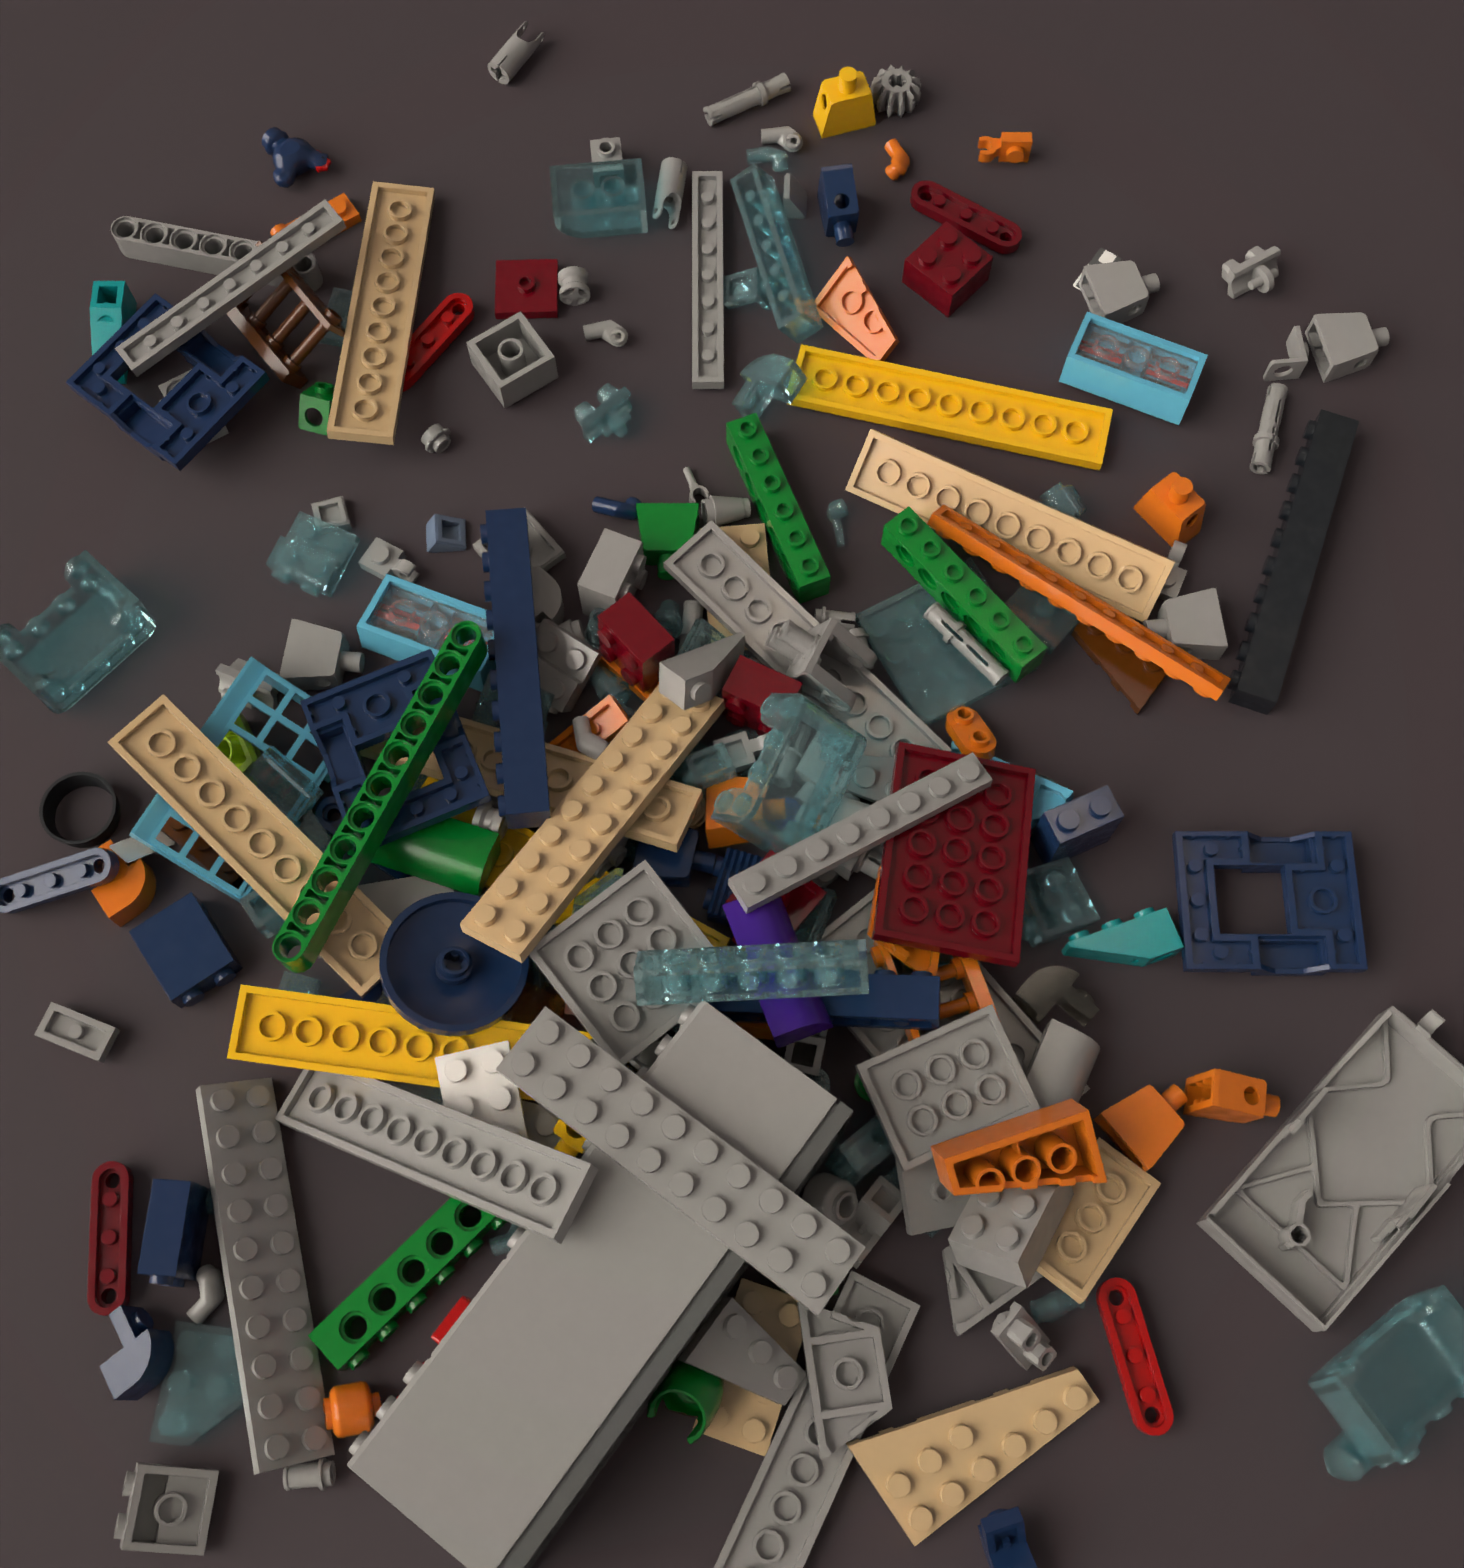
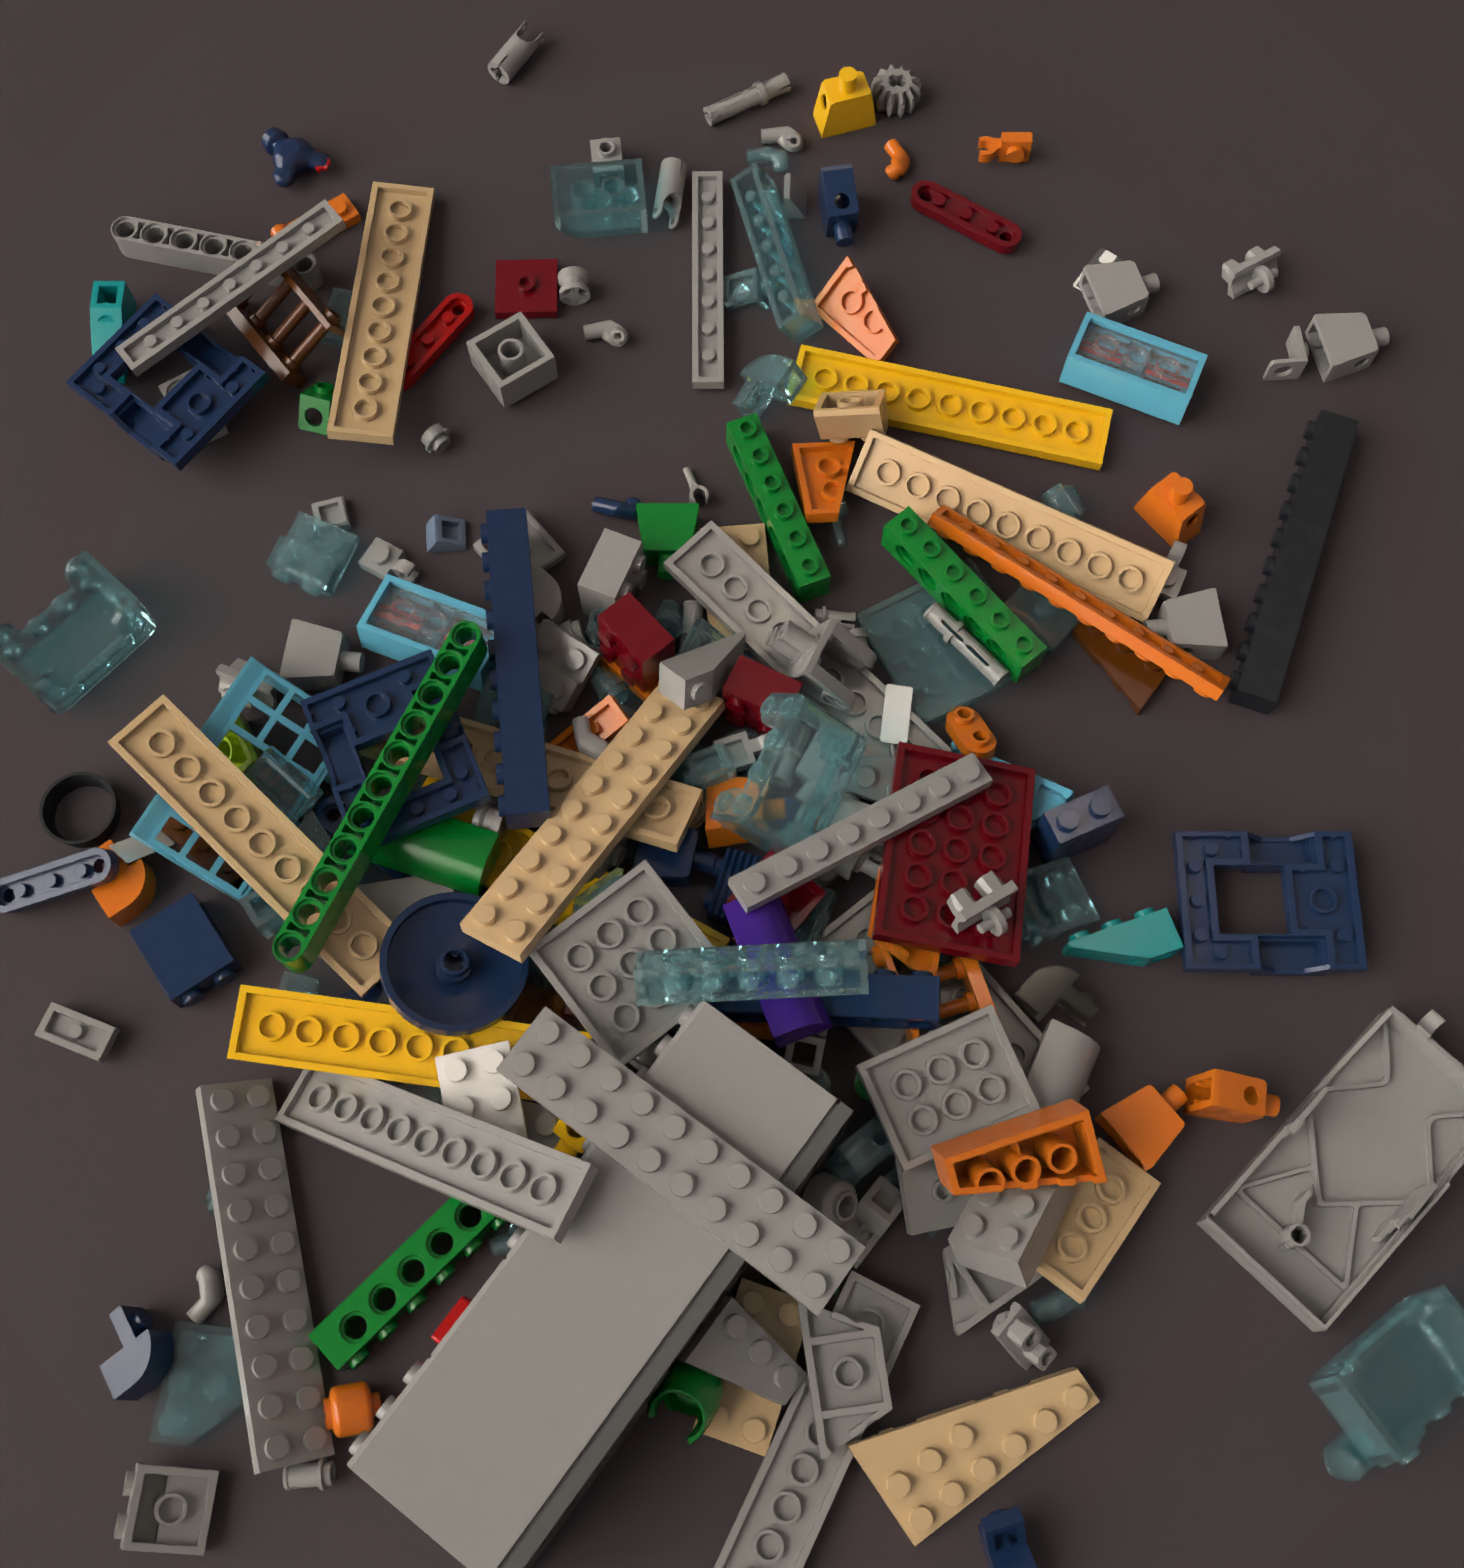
(110, 1237): dark red plate -> none
(174, 1232): dark blue brick -> none
(608, 417): clear light blue hips -> none
(724, 509): light grey cone -> none
(821, 477): none -> orange wing
(851, 414): none -> tan slope
(896, 714): none -> white sticker
(947, 269): dark red brick -> none
(994, 896): none -> light grey hips
(1134, 1356): red plate -> none
(1267, 437): light grey pin -> none

